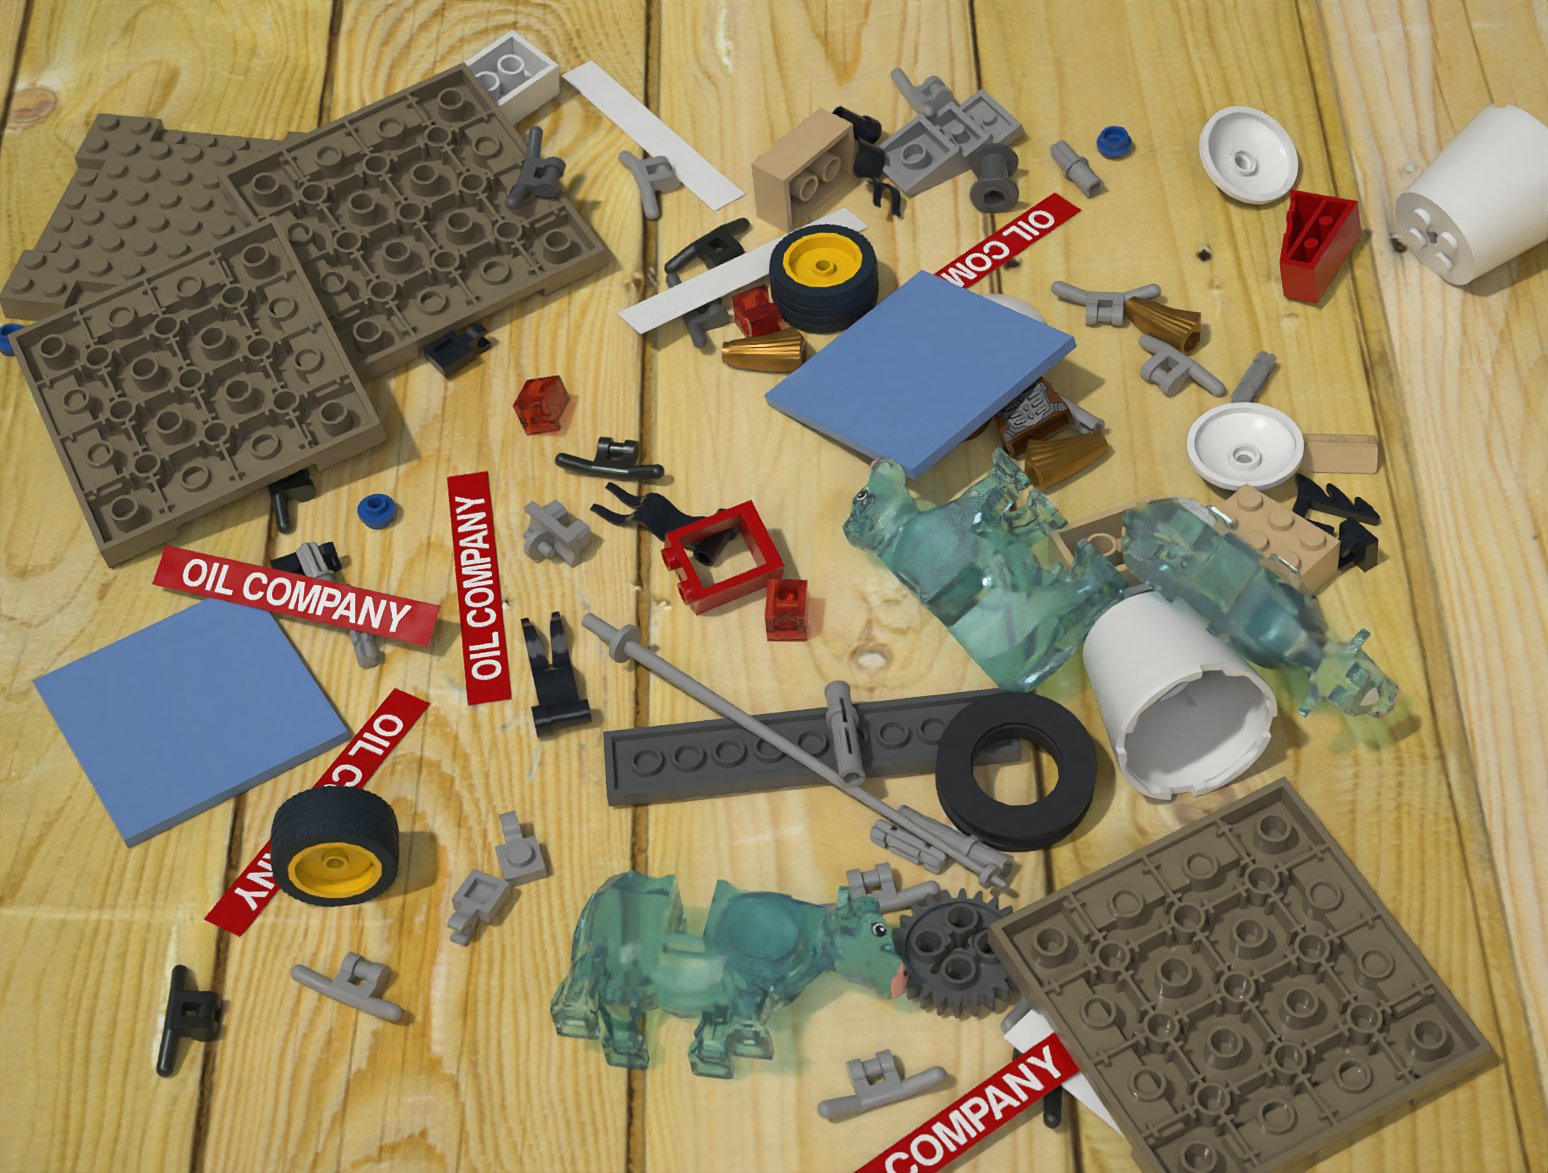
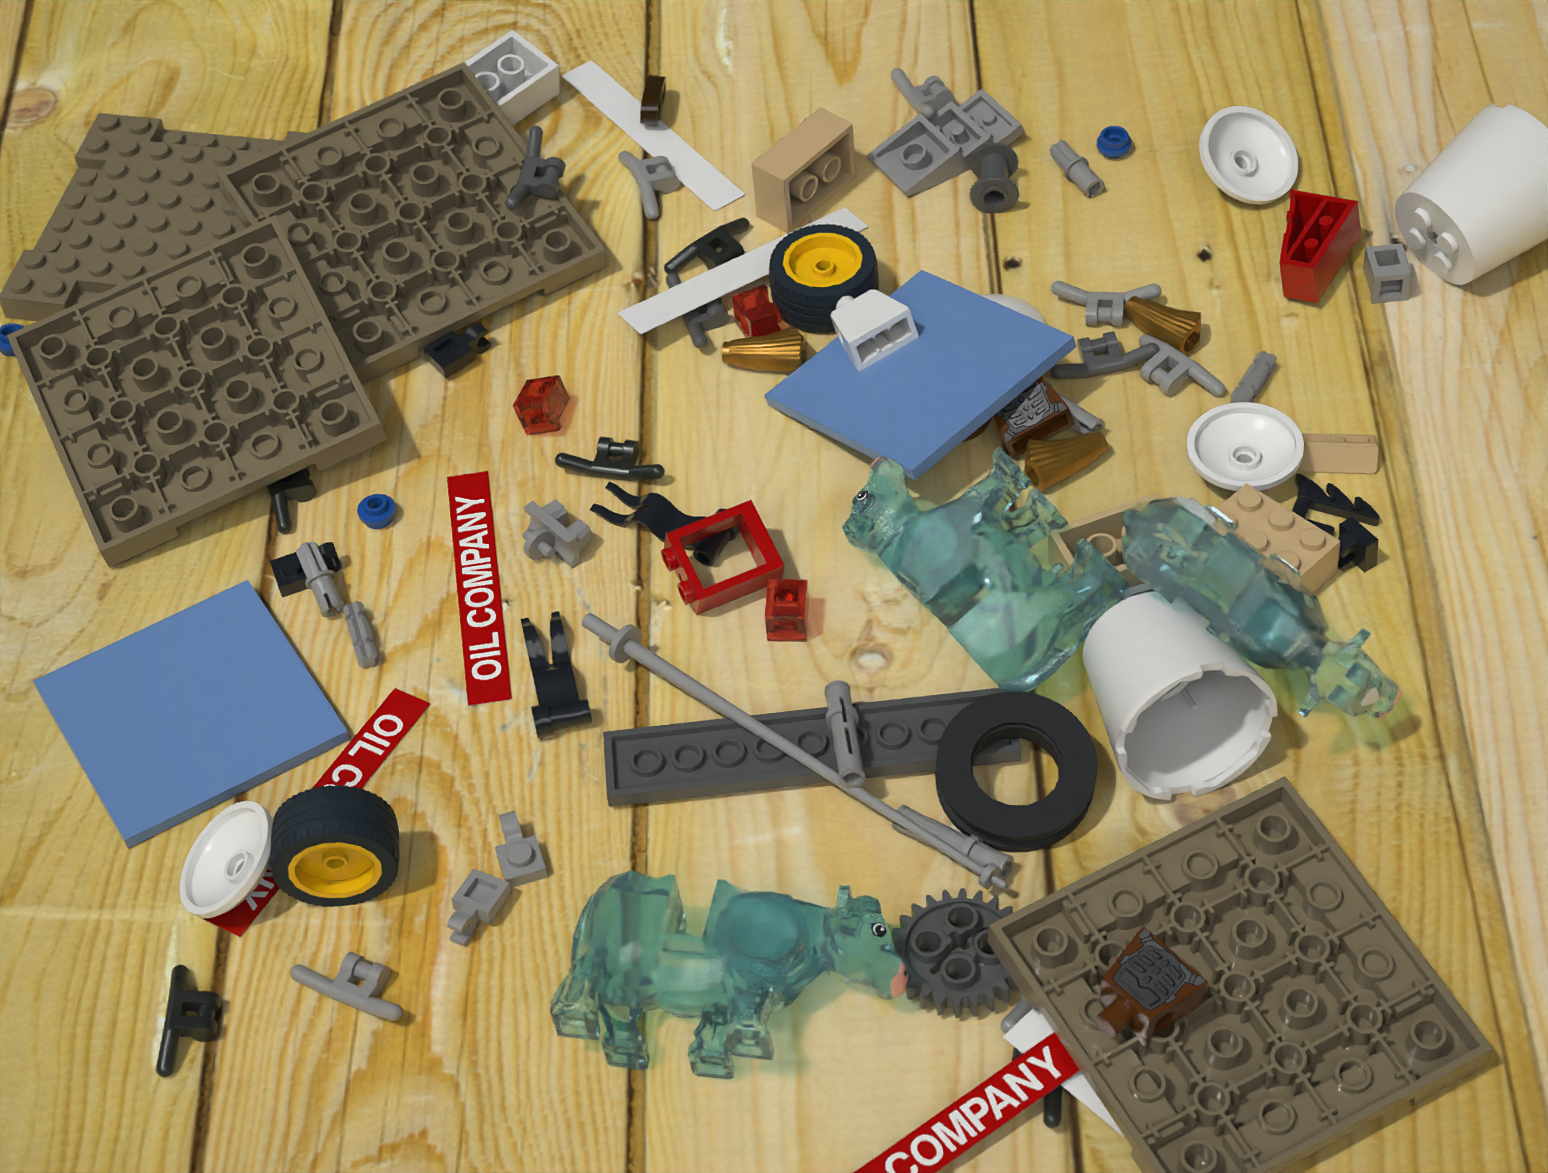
(227, 860): none -> white dish
(297, 595): red sticker -> none
(653, 100): none -> dark brown beam
(870, 157): black flag -> none
(872, 327): none -> white torso
(881, 1093): light grey piece -> none
(887, 897): light grey piece -> none
(908, 846): light grey axle -> none
(1008, 241): red sticker -> none
(1103, 364): none -> dark grey piece
(1148, 988): none -> torso
(1387, 273): none -> light grey brick

